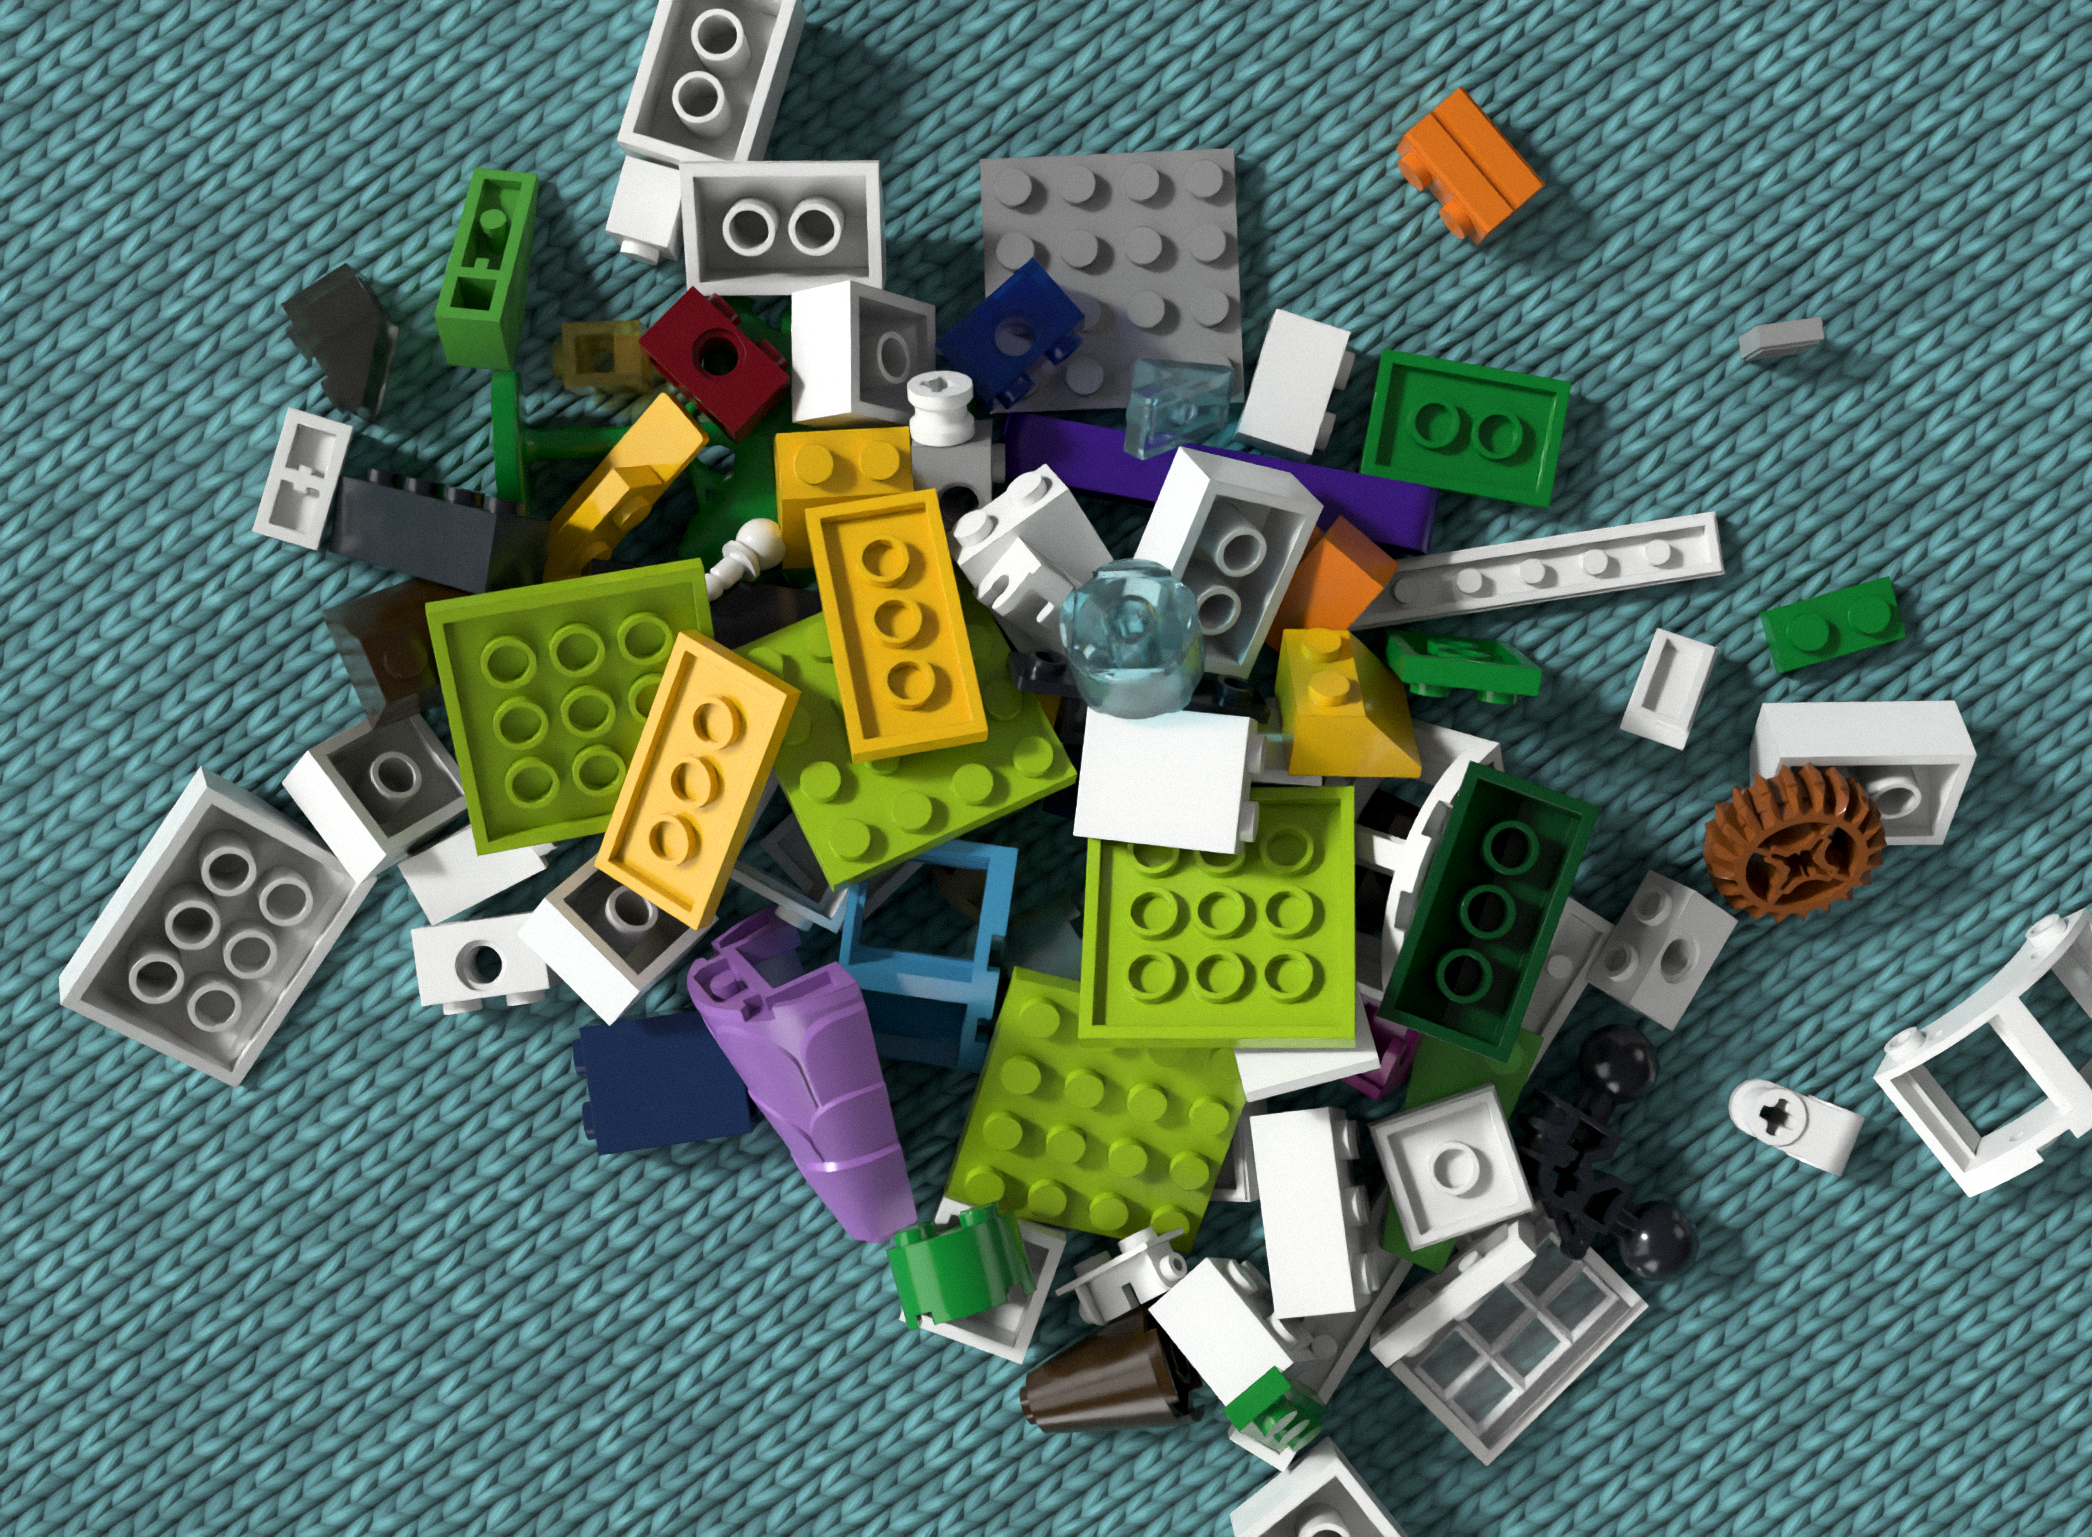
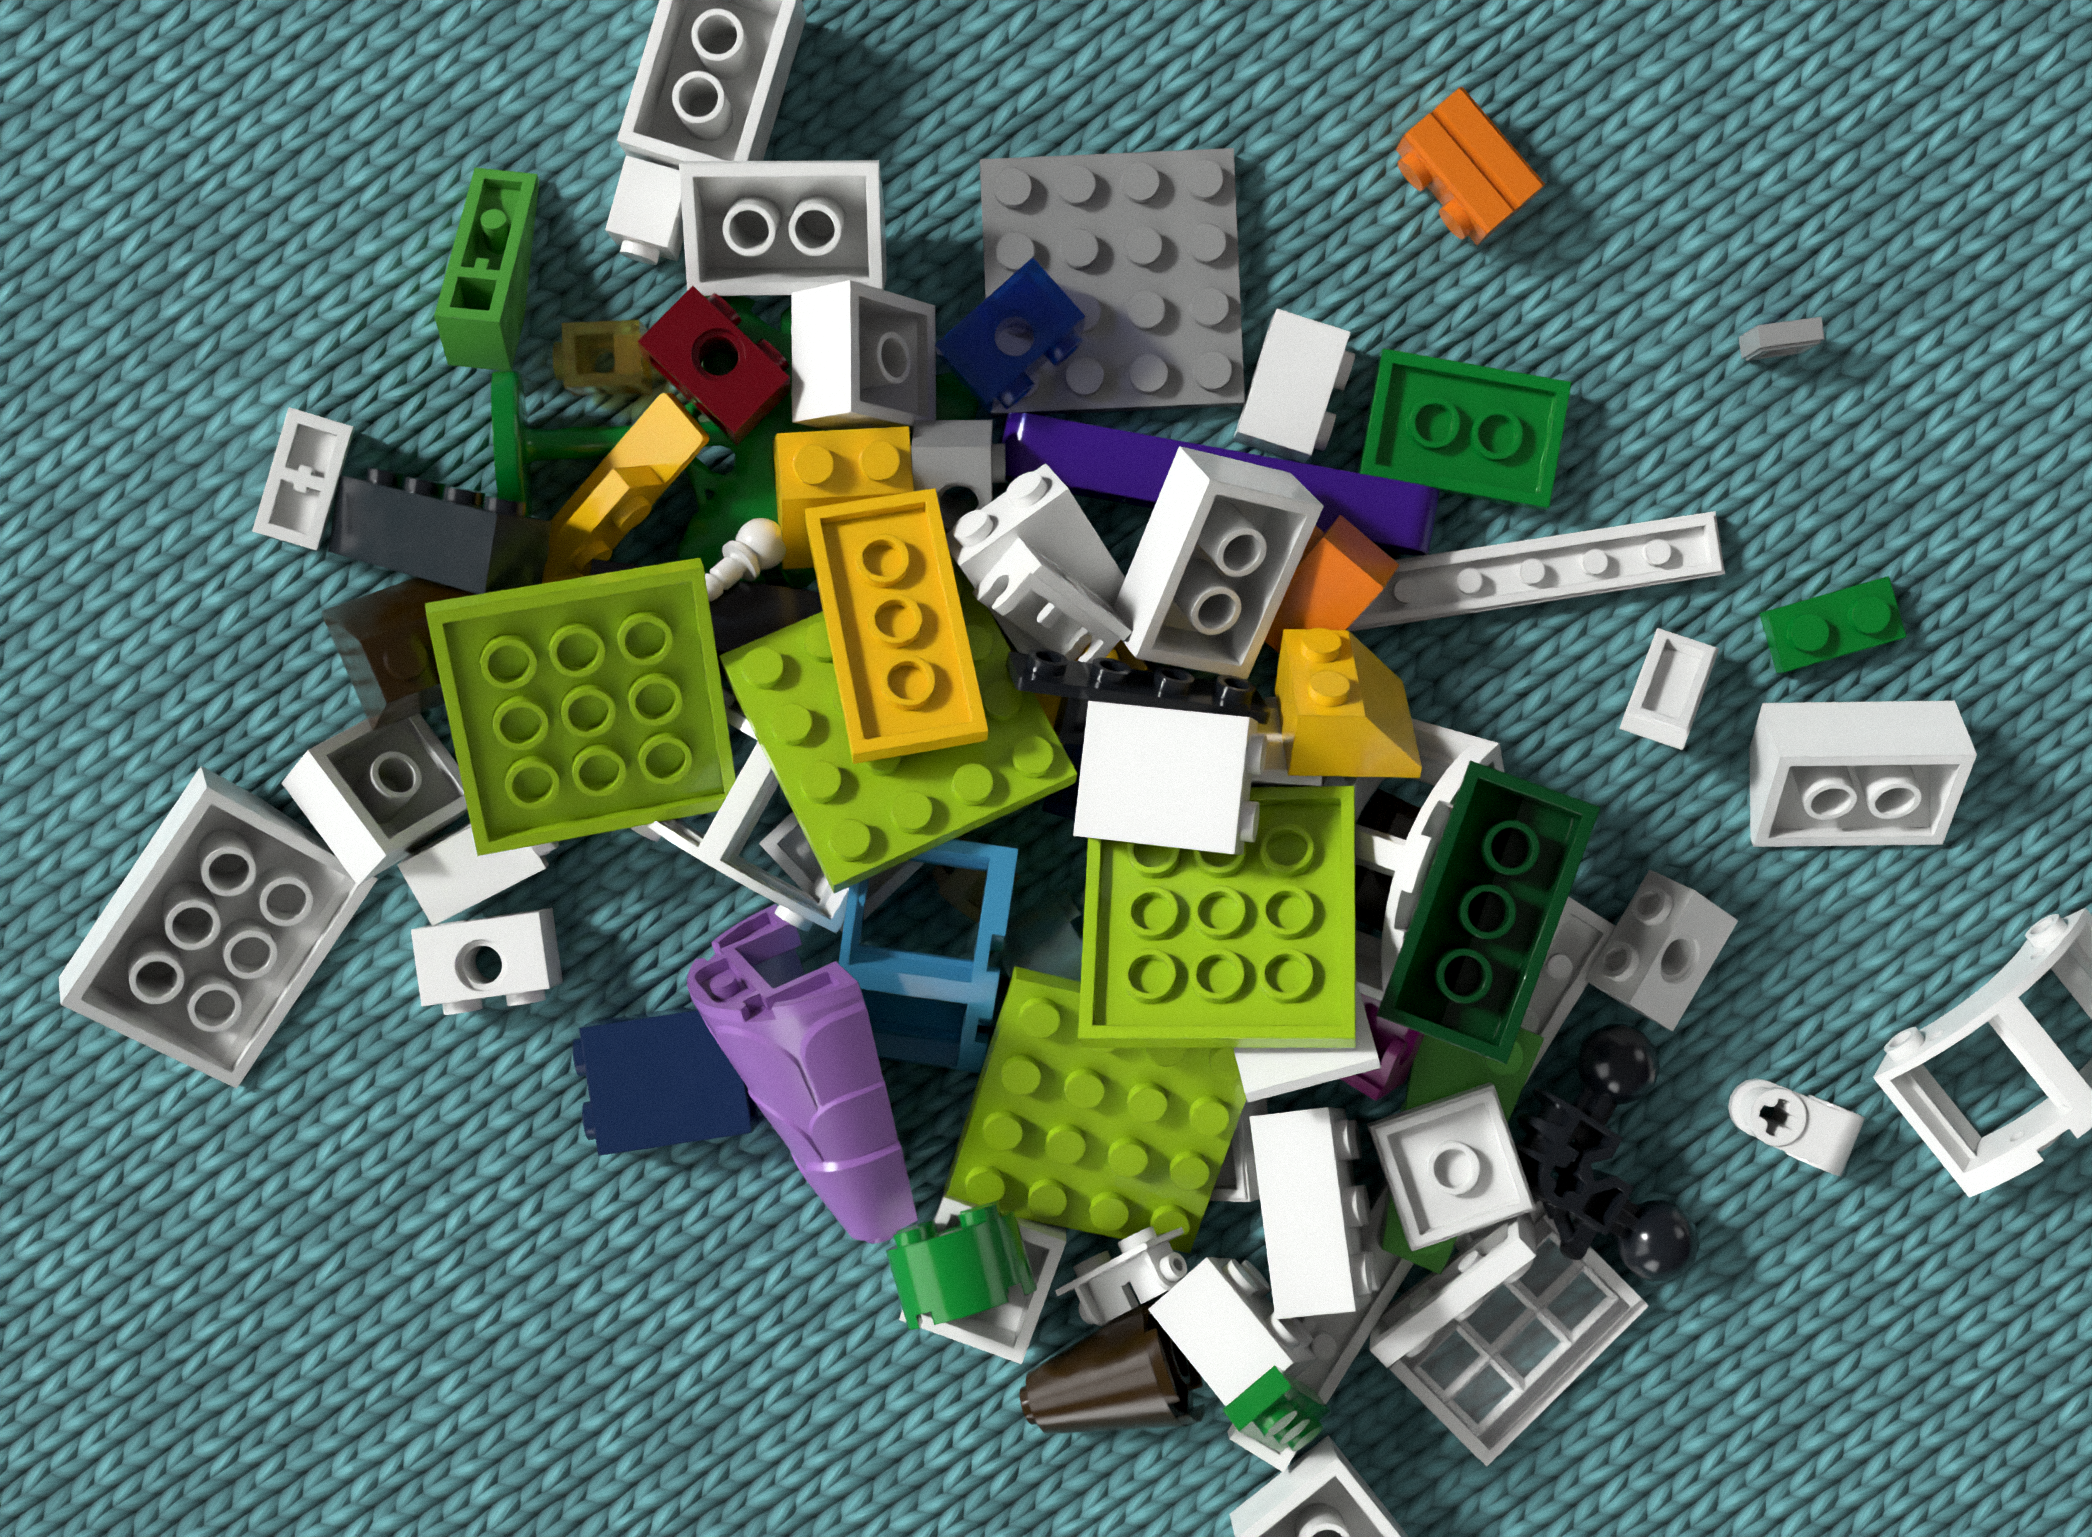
(348, 335): clear smoke slope -> none
(607, 940): white brick -> none
(696, 778): yellow plate -> none
(941, 408): white wheel -> none
(1133, 640): clear light blue brick -> none
(1175, 404): clear light blue slope -> none
(1443, 661): green plate -> none
(1790, 829): dark orange gear -> none

